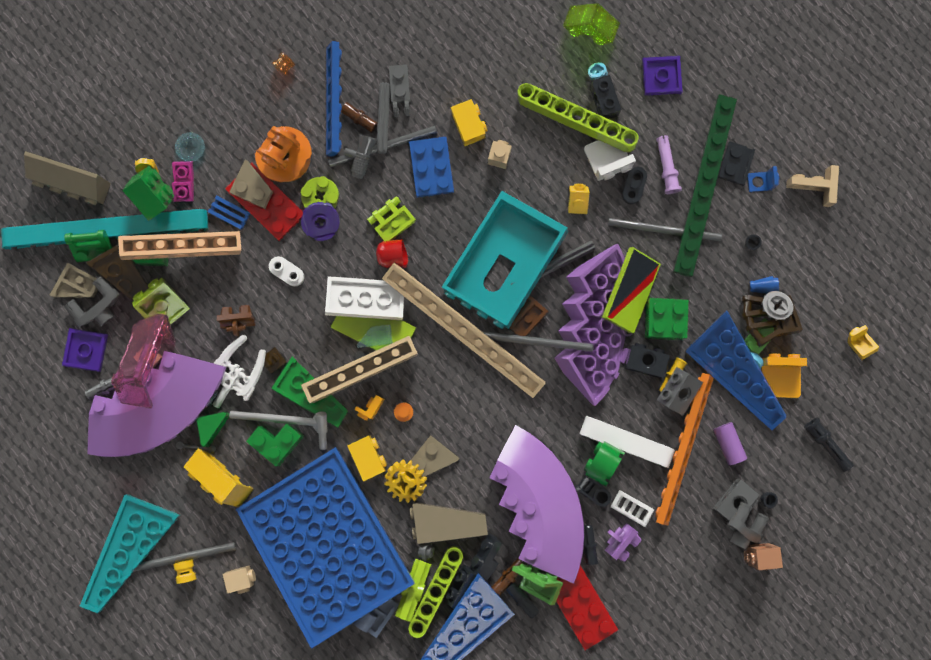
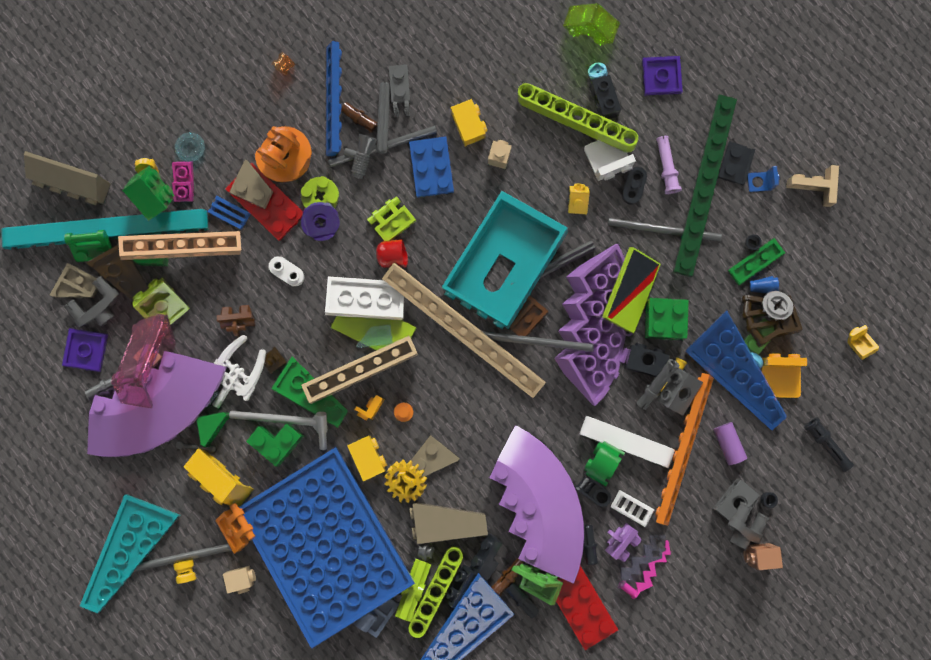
(233, 533): none -> orange plate
(647, 559): none -> piece
(653, 390): none -> dark grey pin
(756, 261): none -> green tile

